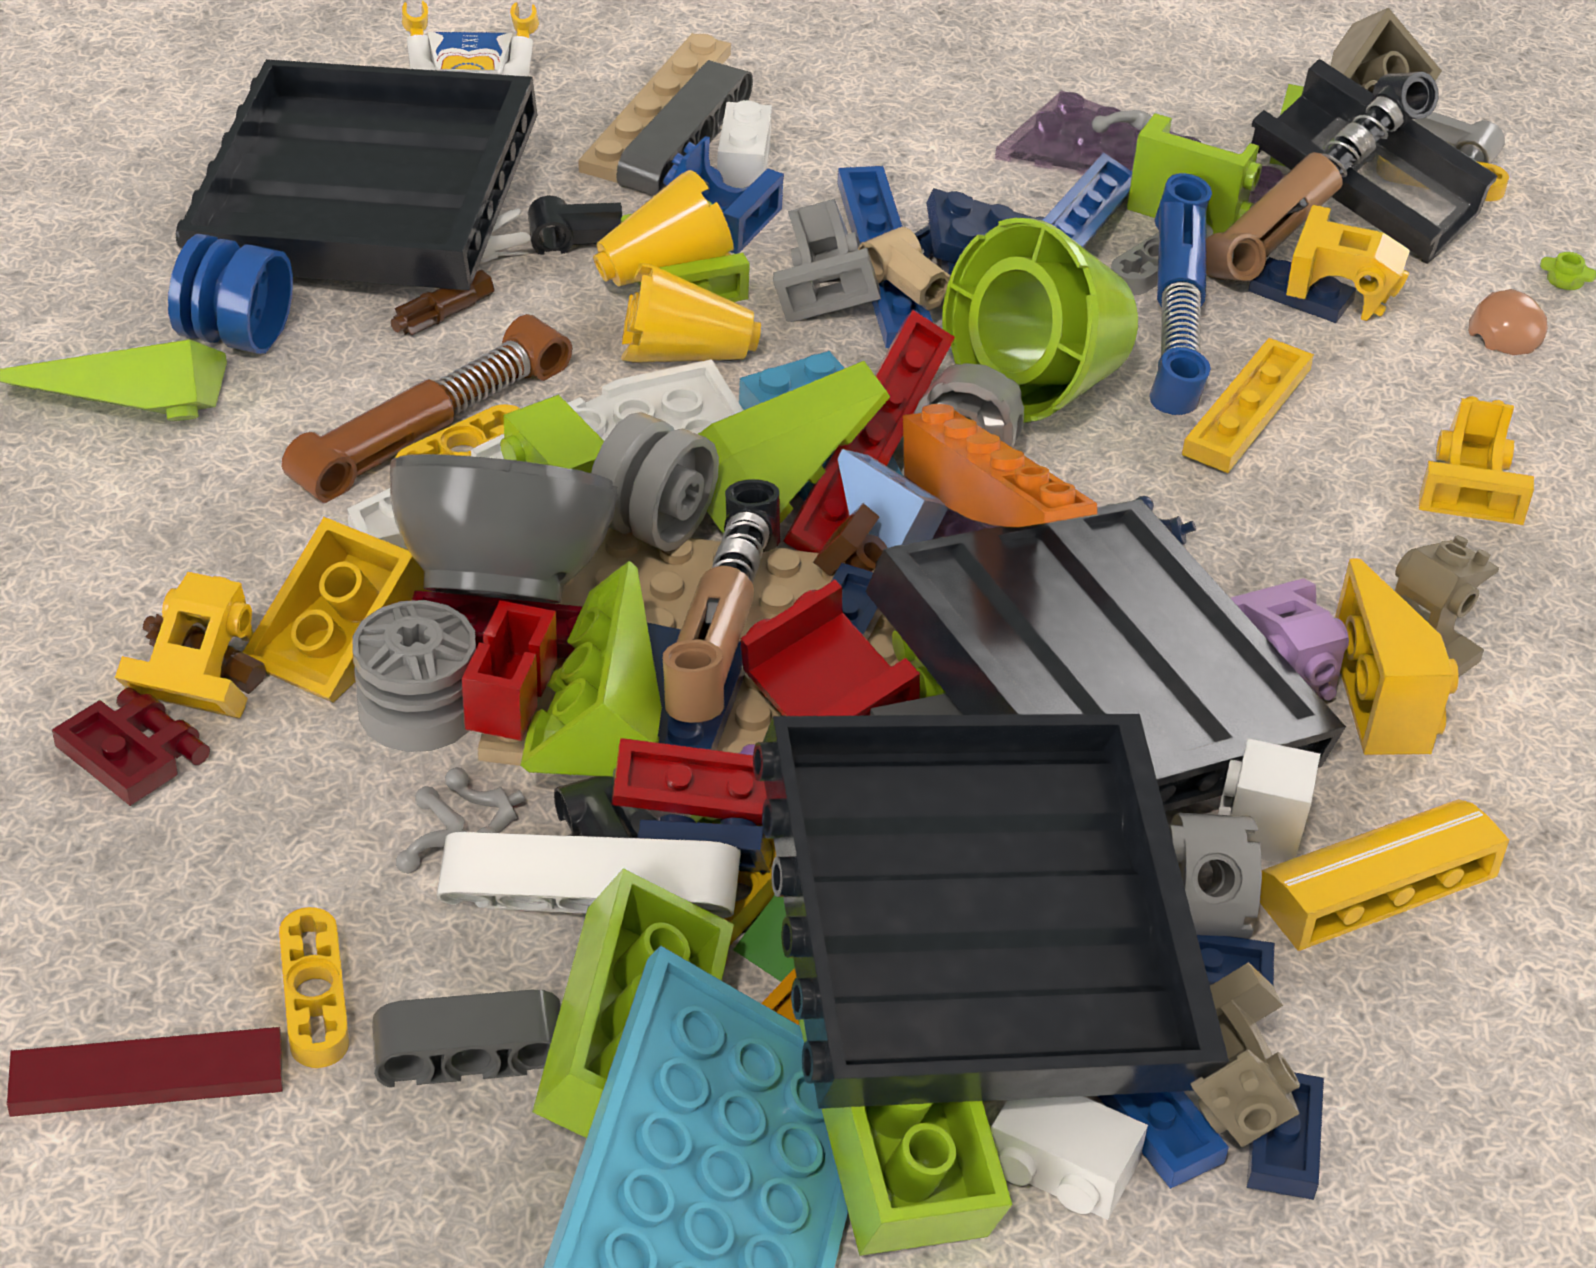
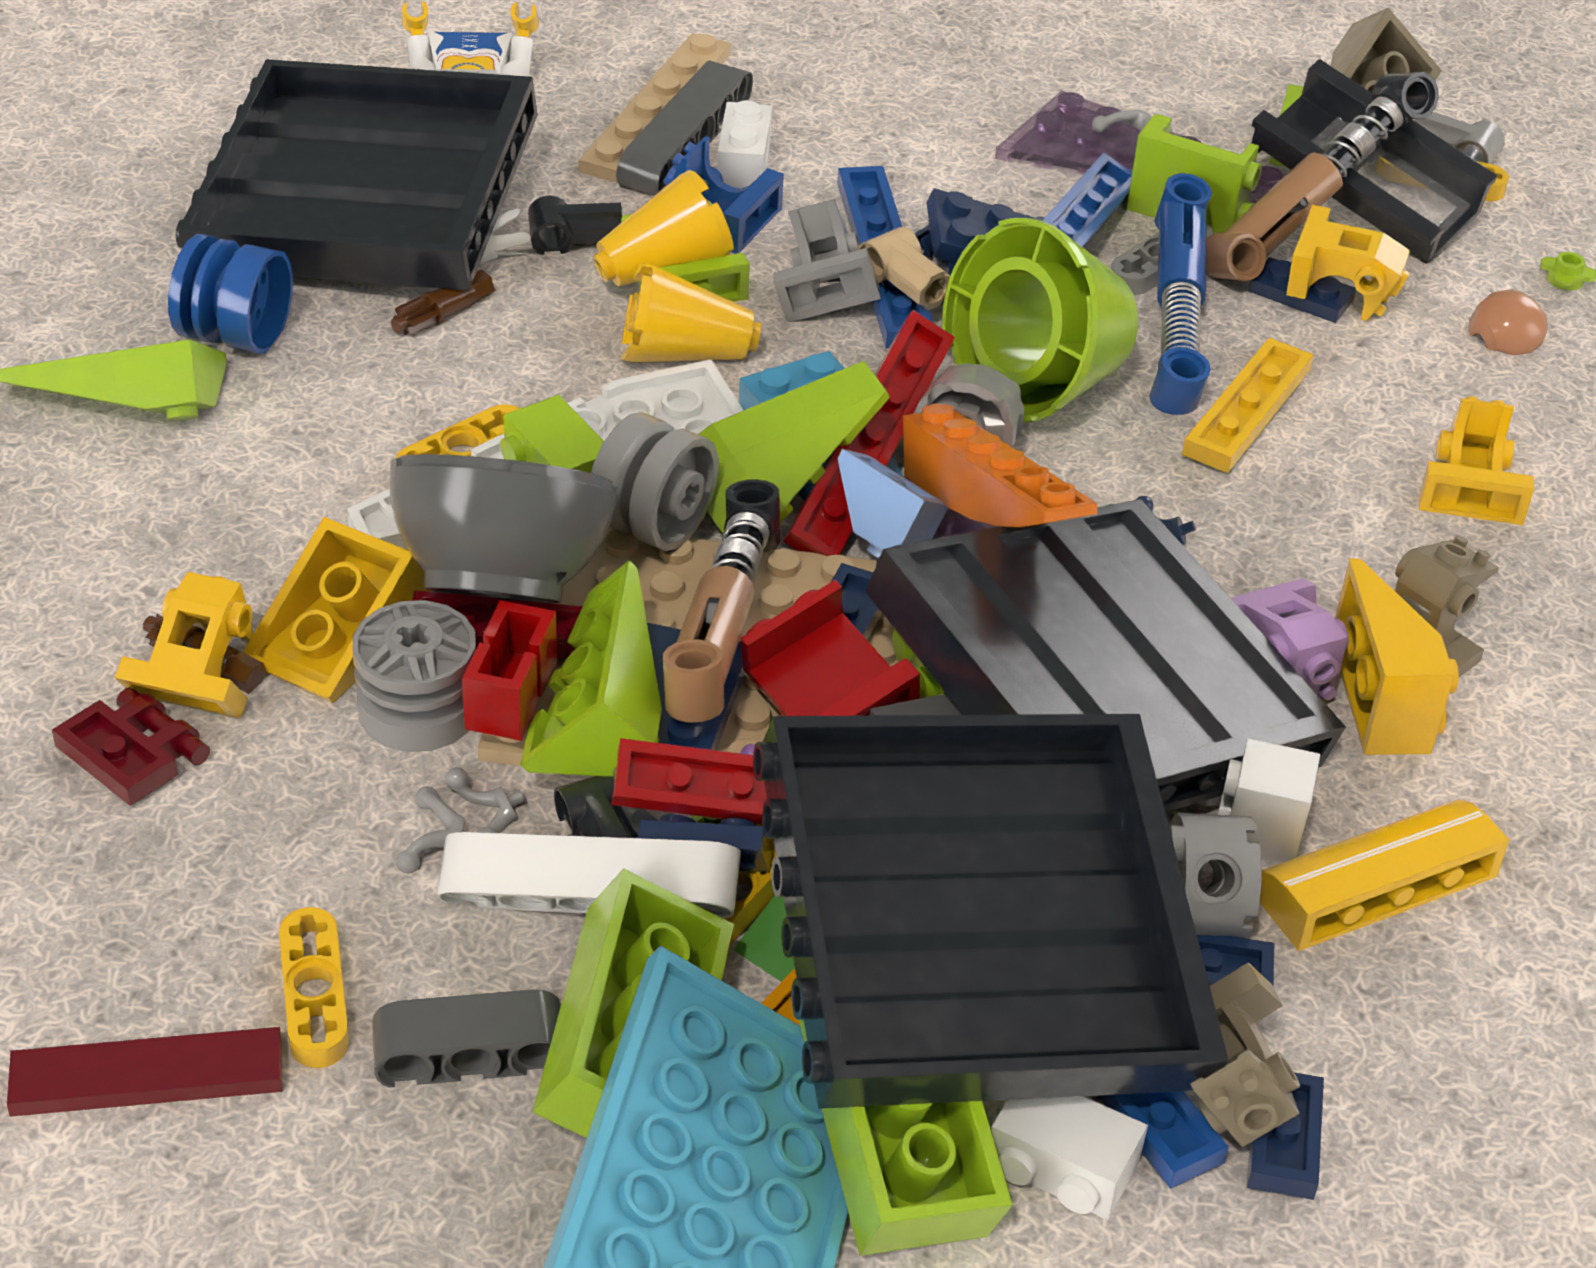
(331, 462): dark orange piece -> none
(852, 543): reddish brown tile -> none

